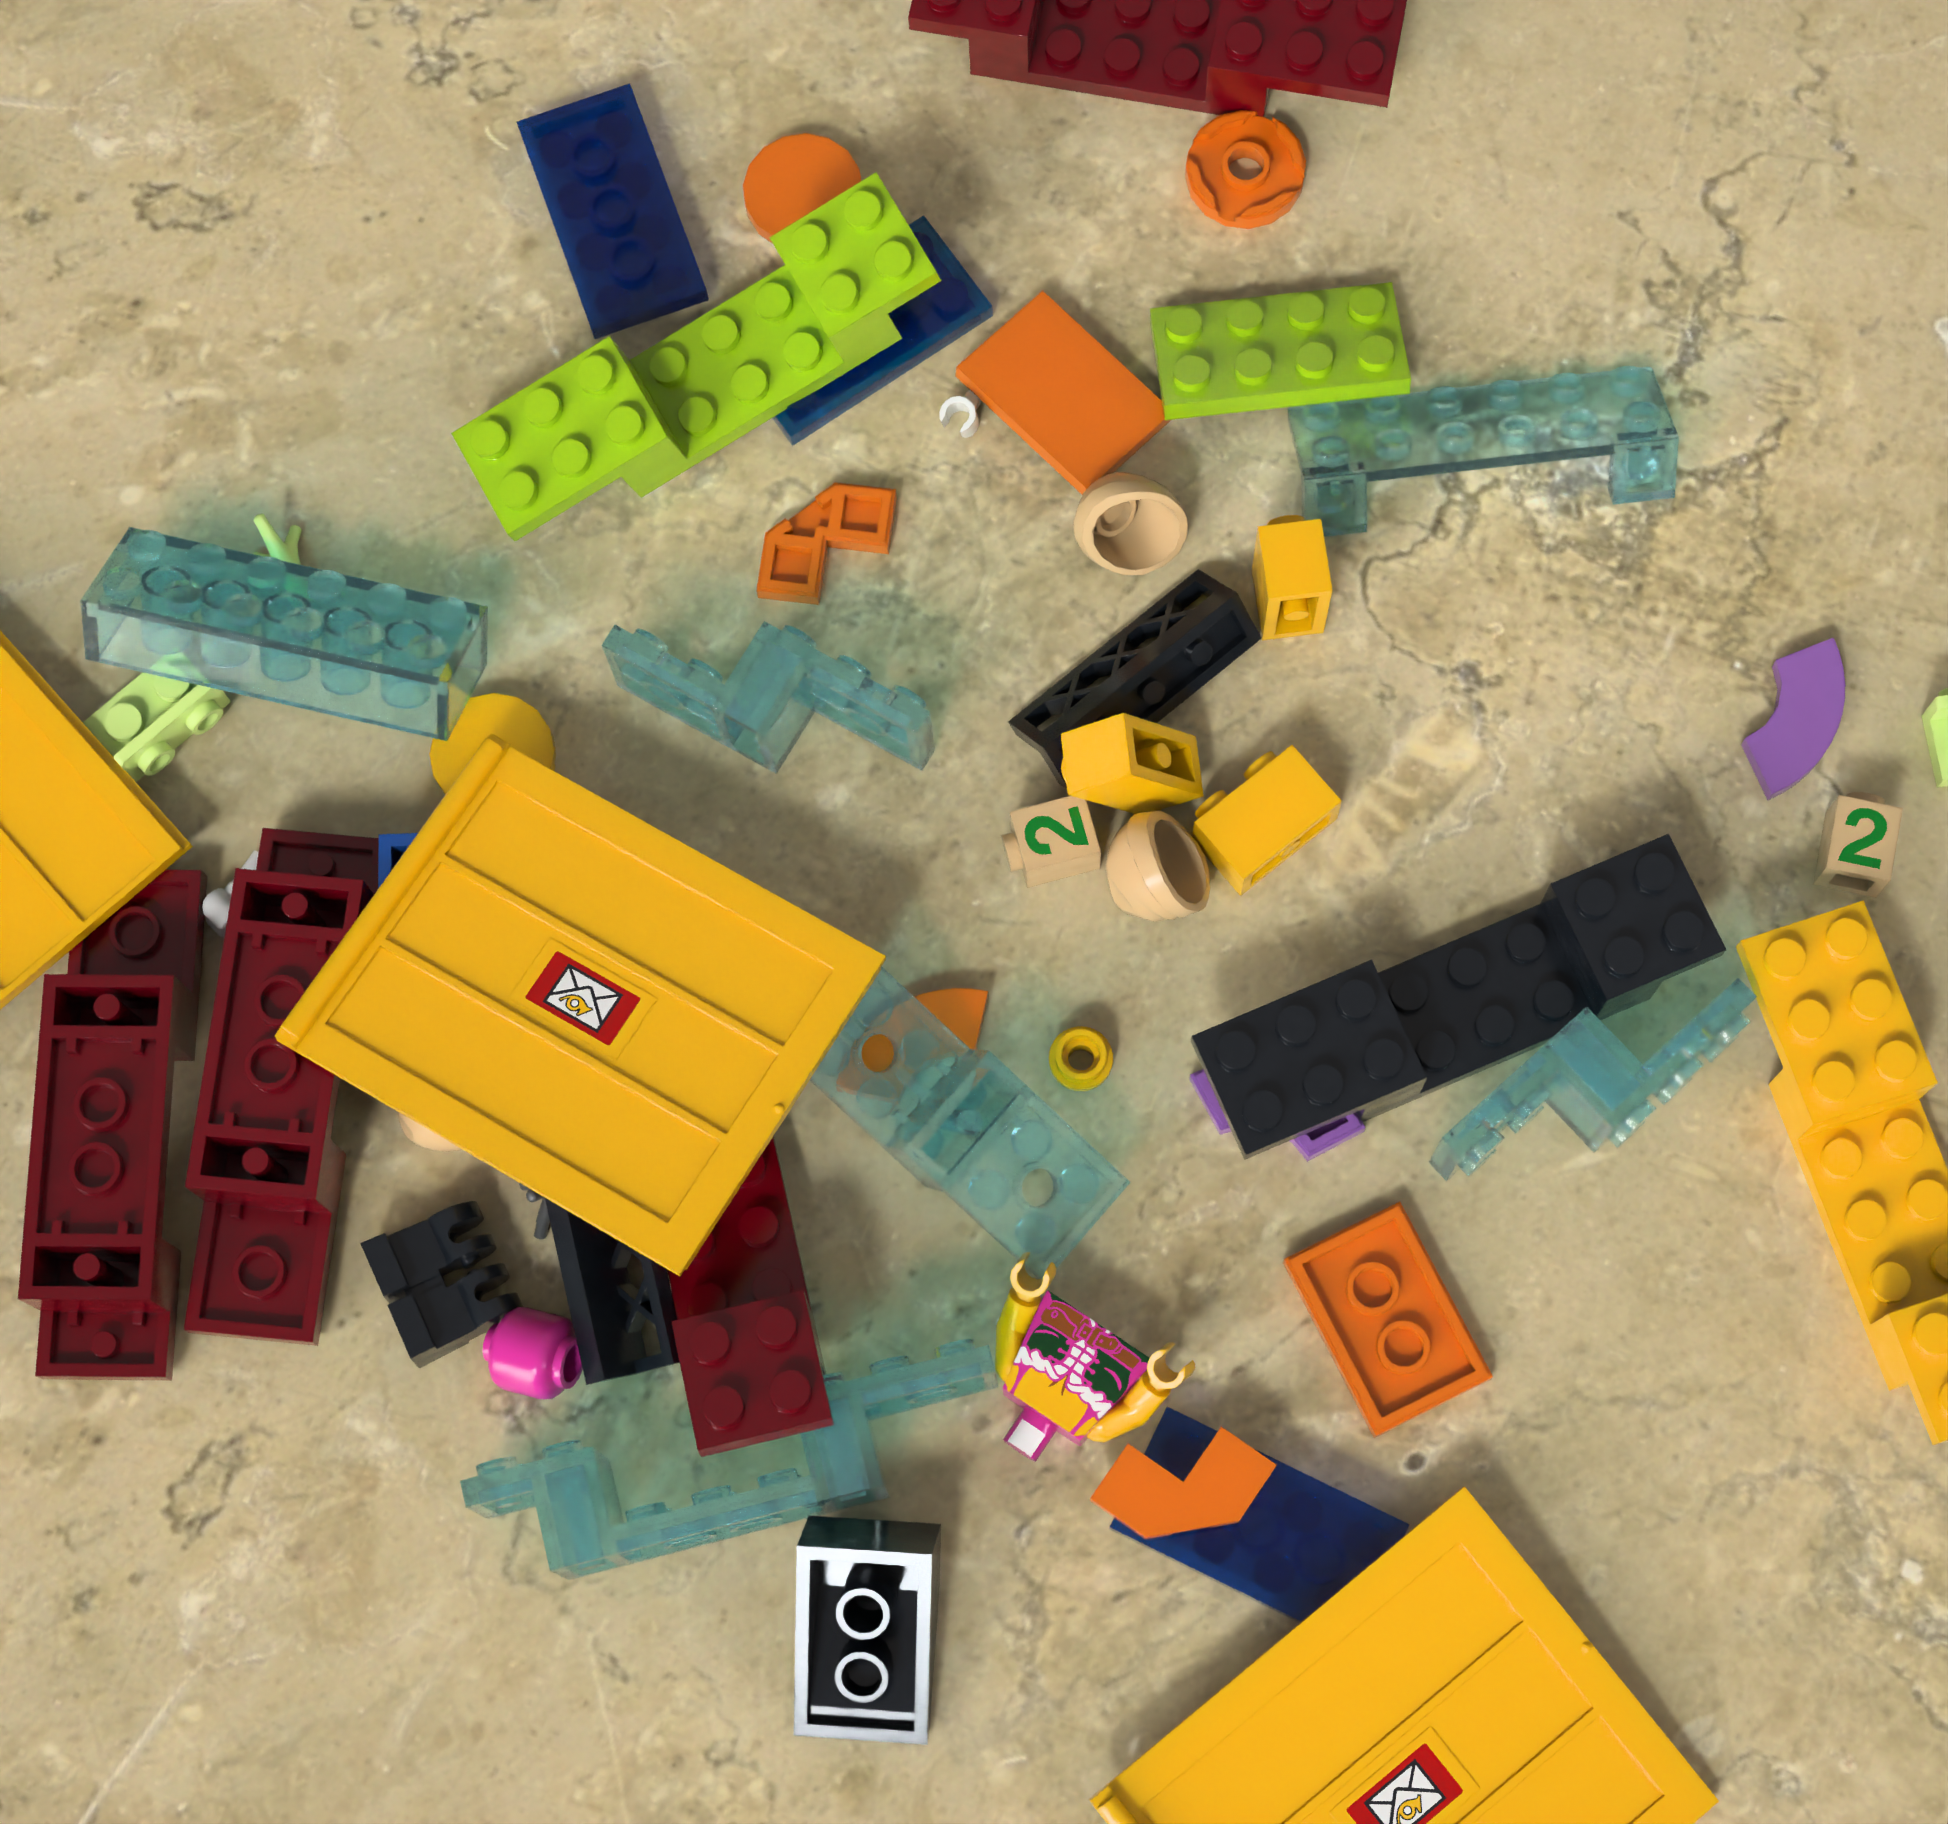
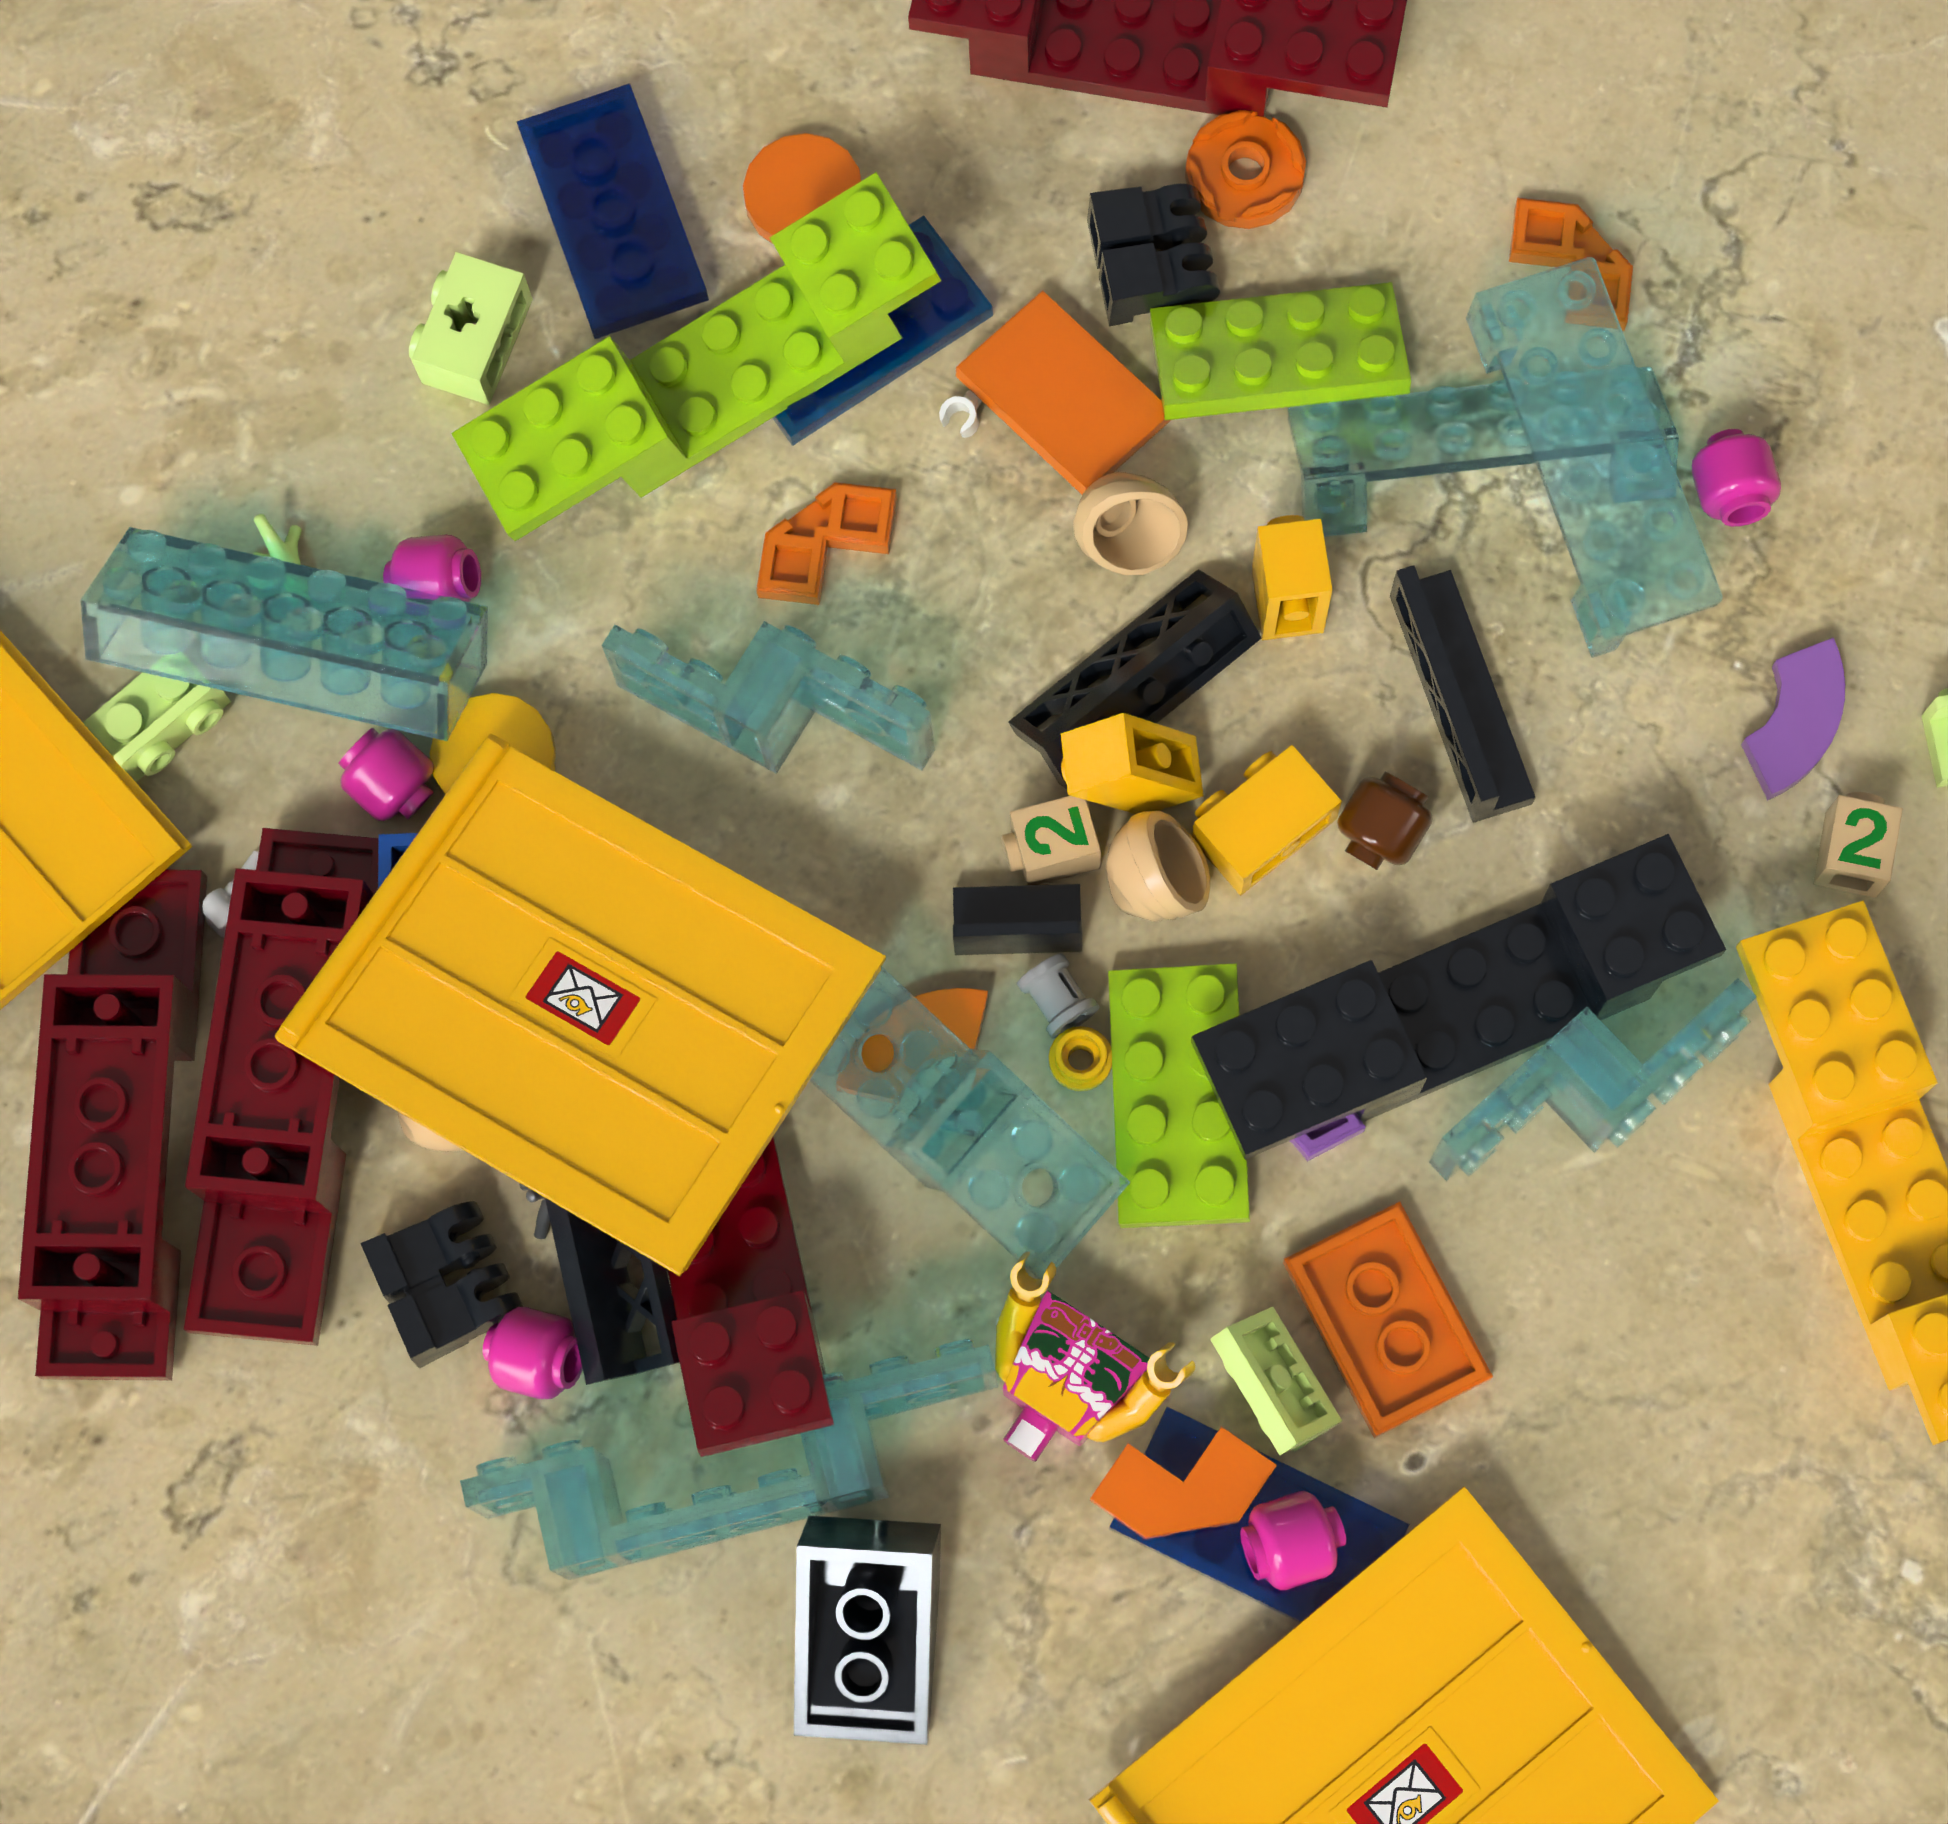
(386, 774): none -> dark pink head
(435, 566): none -> dark pink head
(475, 358): none -> yellowish green brick
(1017, 919): none -> black panel
(1057, 995): none -> light grey bush
(1124, 236): none -> black legs
(1165, 1113): none -> lime plate
(1276, 1380): none -> yellowish green bracket
(1292, 1540): none -> dark pink head
(1384, 820): none -> reddish brown head
(1460, 694): none -> black fence
(1563, 233): none -> orange tile
(1596, 451): none -> clear light blue bracket
(1736, 477): none -> dark pink head

